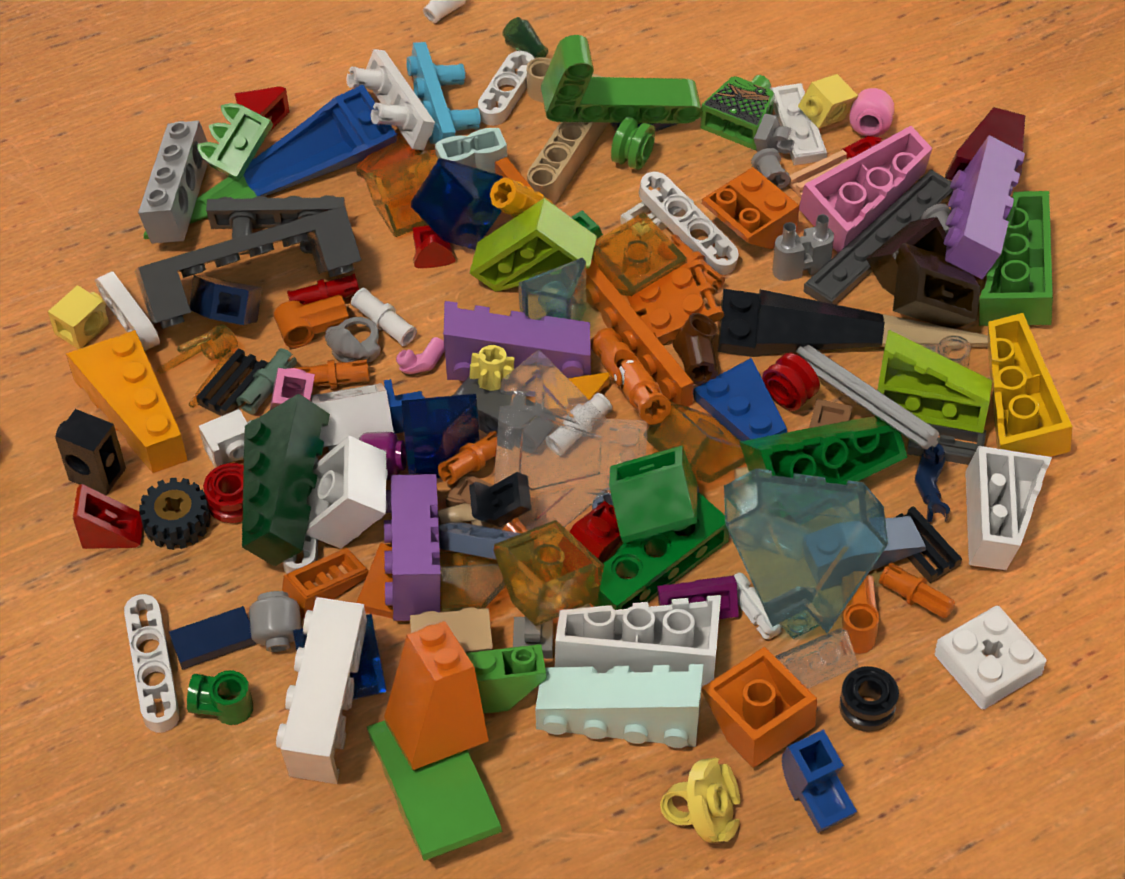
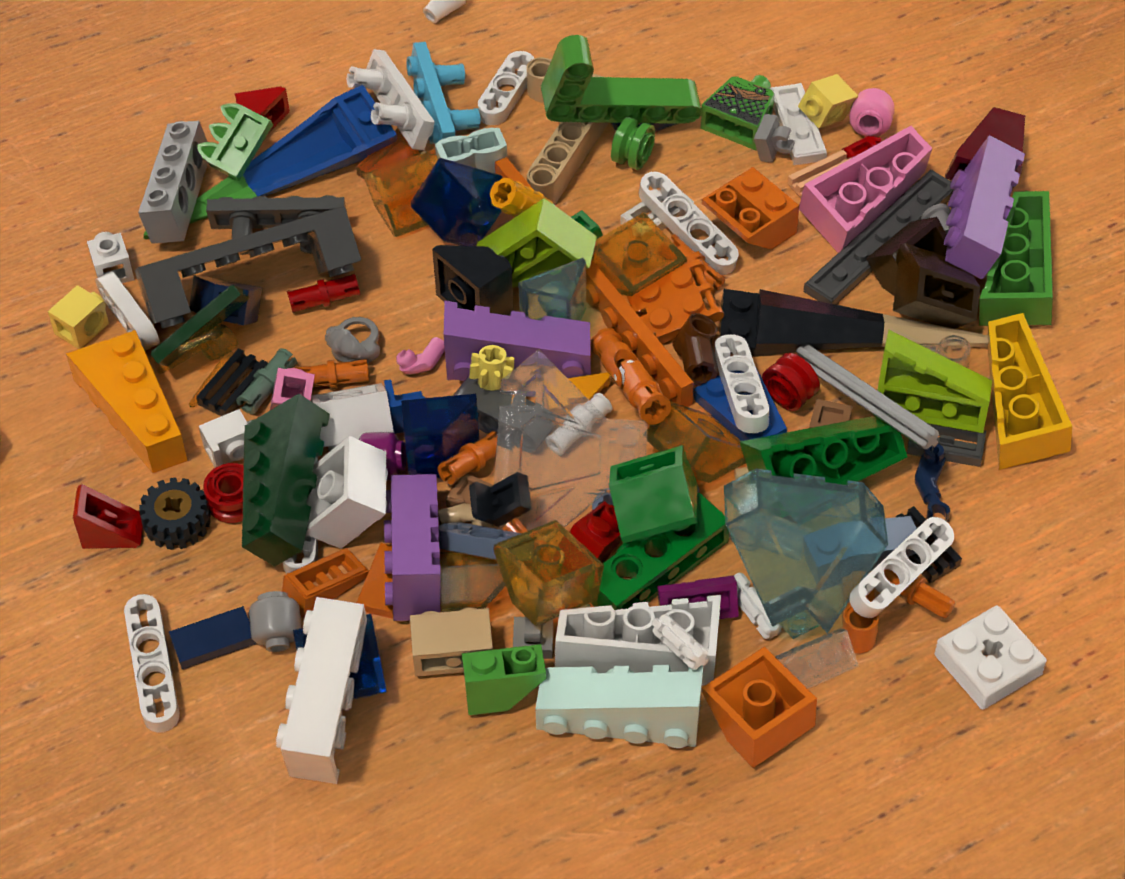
(90, 451): black brick -> none
(108, 251): none -> white brick
(199, 324): none -> dark green tile
(209, 693): green piece -> none
(300, 322): orange piece -> none
(384, 316): white pin -> none
(431, 249): red tile -> none
(435, 698): orange slope -> none
(439, 802): bright green slope -> none
(473, 278): none -> black slope
(522, 37): clear green cone -> none
(680, 641): none -> white axle
(710, 801): light yellow tile -> none
(741, 382): none -> white beam
(768, 163): light grey bush -> none
(807, 252): light grey piece -> none
(812, 777): blue brick -> none
(872, 683): black wheel -> none
(902, 566): none -> white beam
(1000, 503): white wedge -> none

